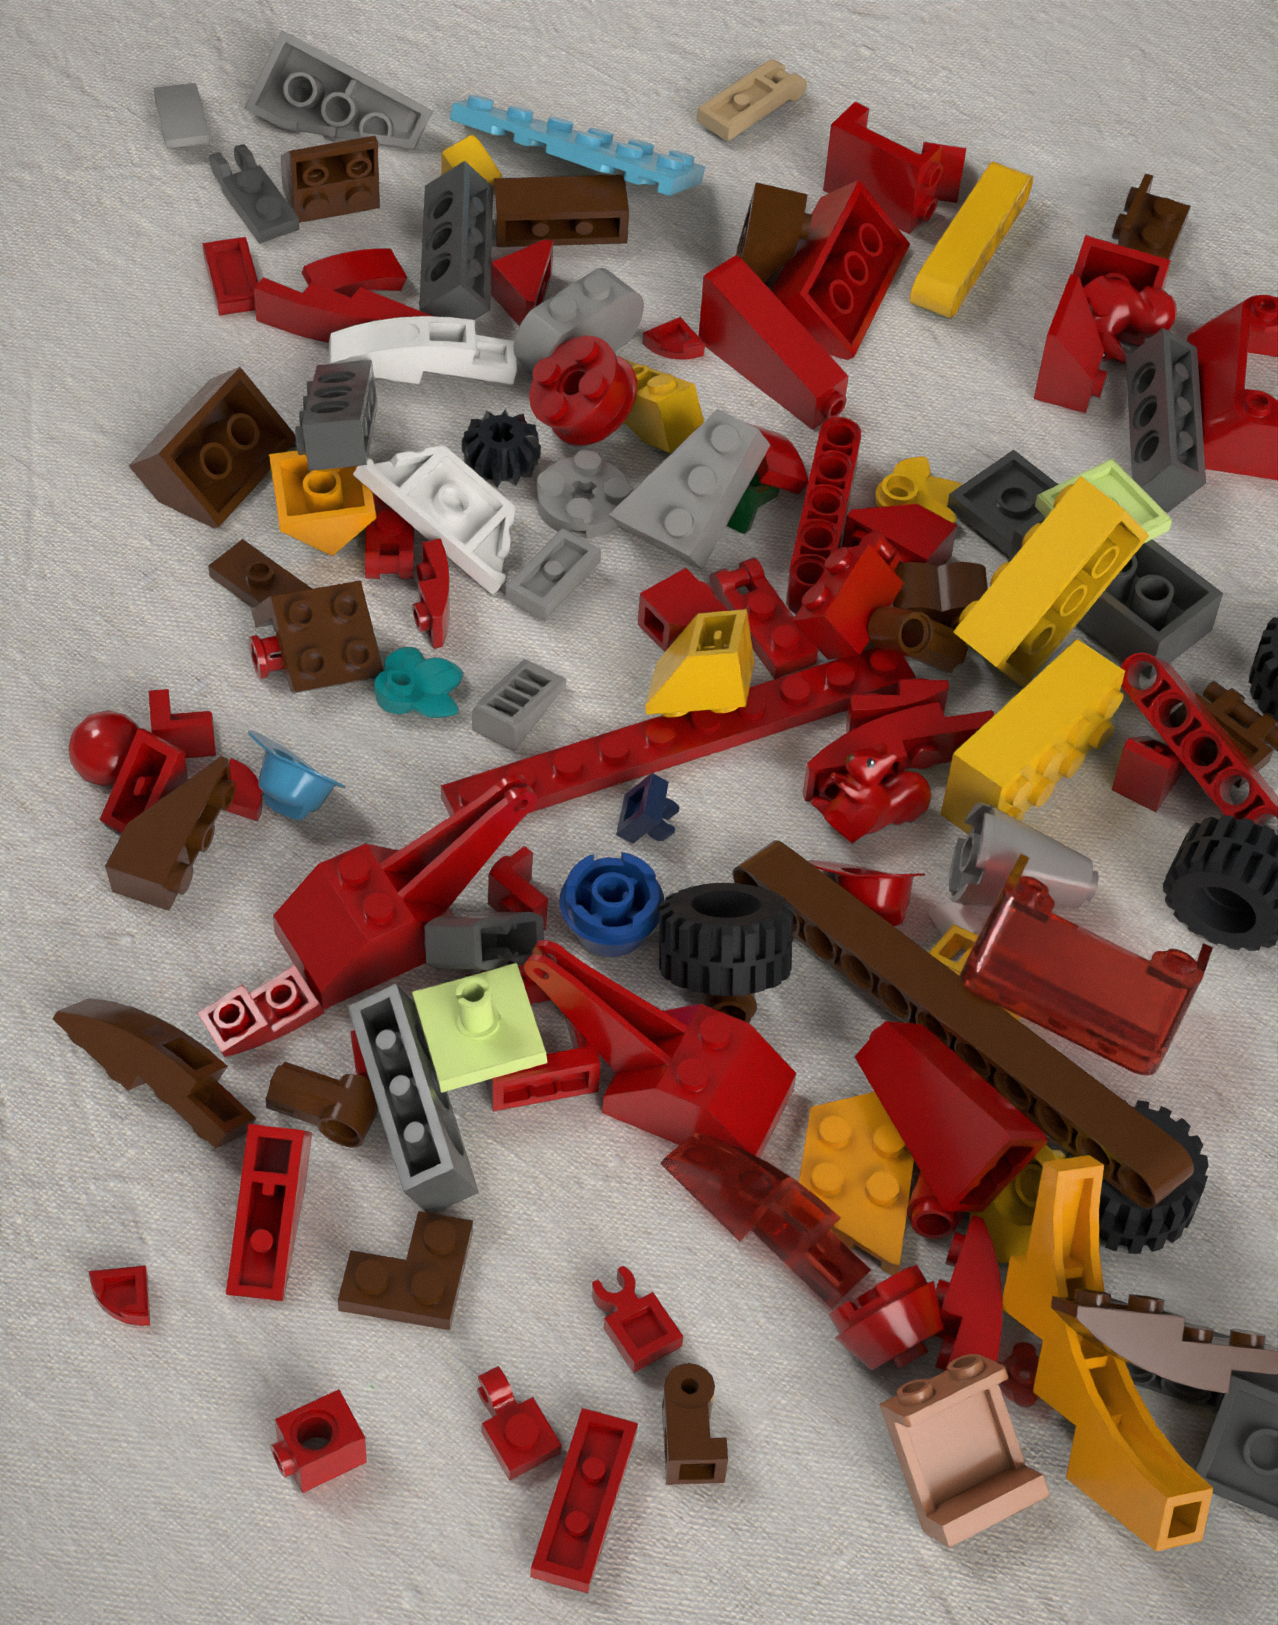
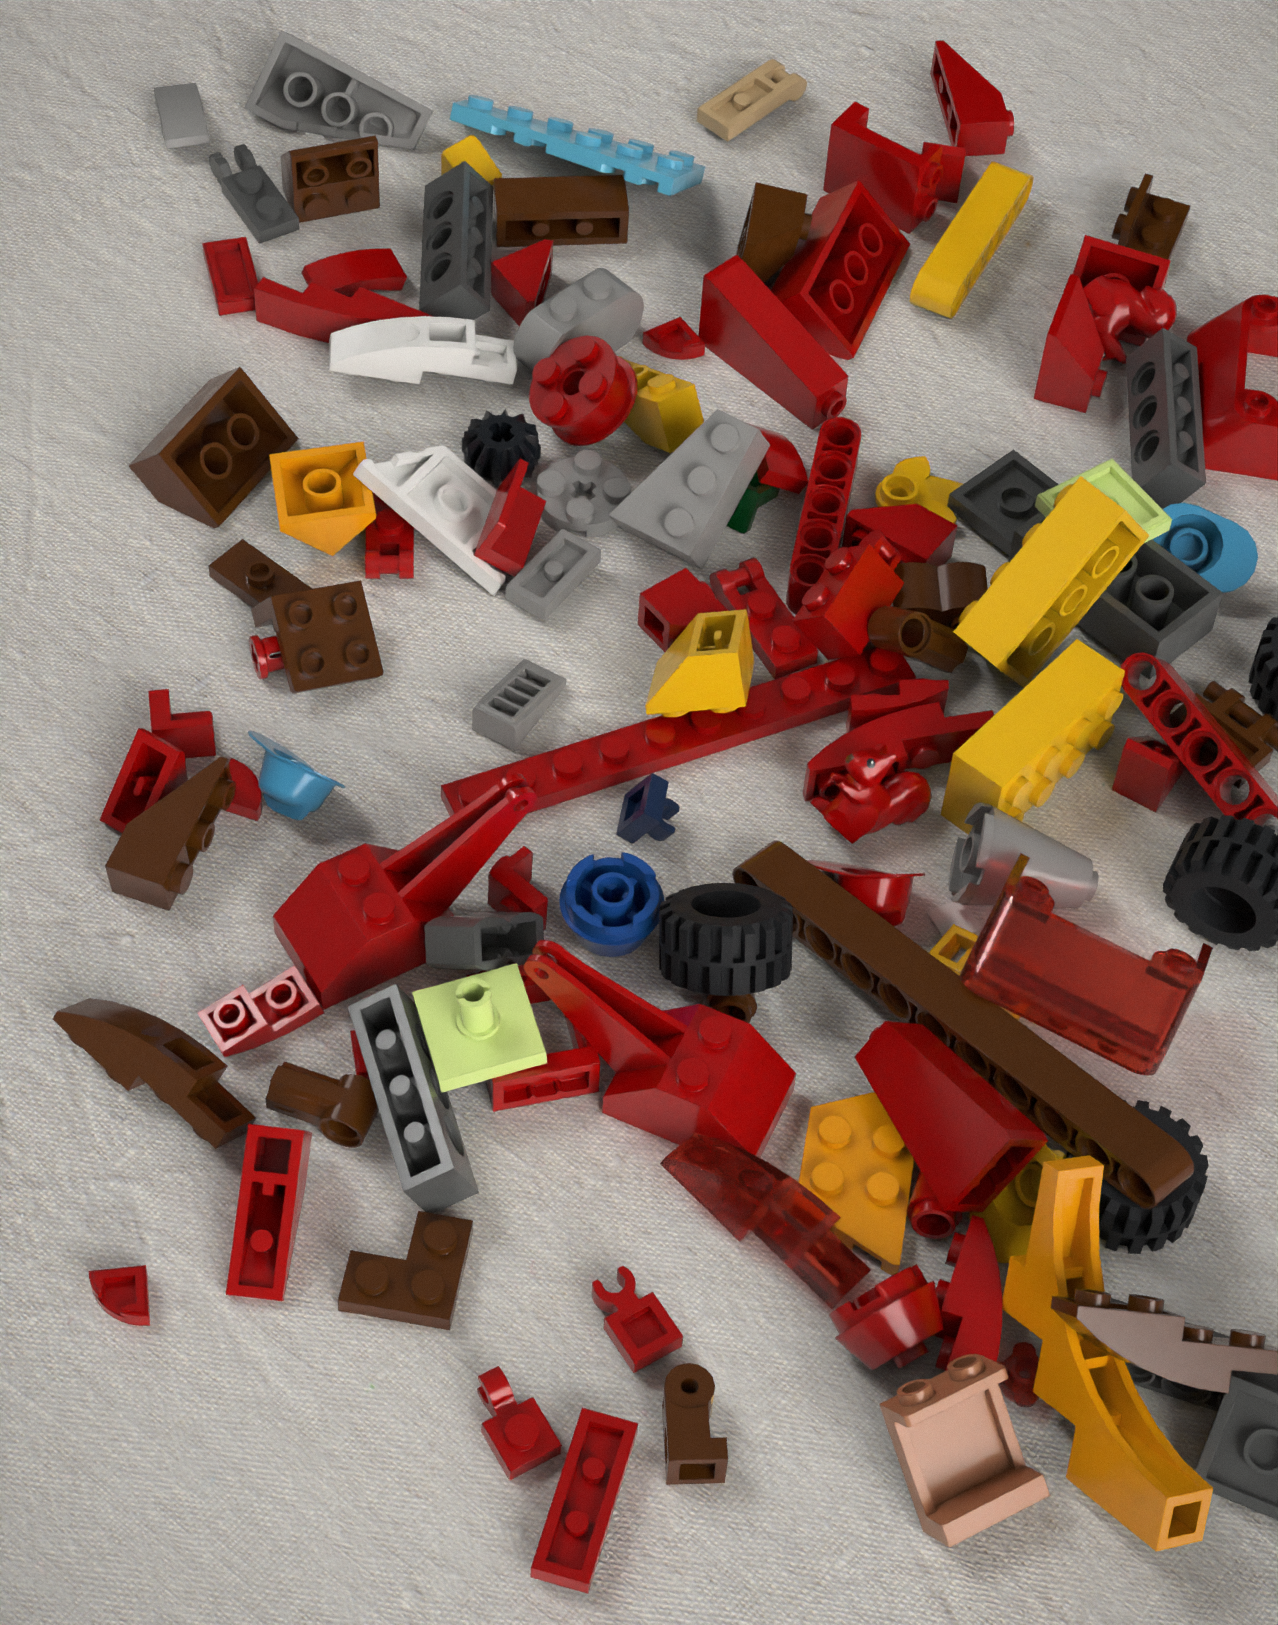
(101, 745): red hair -> none
(323, 1418): red brick -> none
(338, 416): dark grey brick -> none
(417, 684): teal plate -> none
(433, 608): red slope -> none
(510, 523): none -> red panel
(969, 104): none -> red slope
(1210, 546): none -> dark azure piece

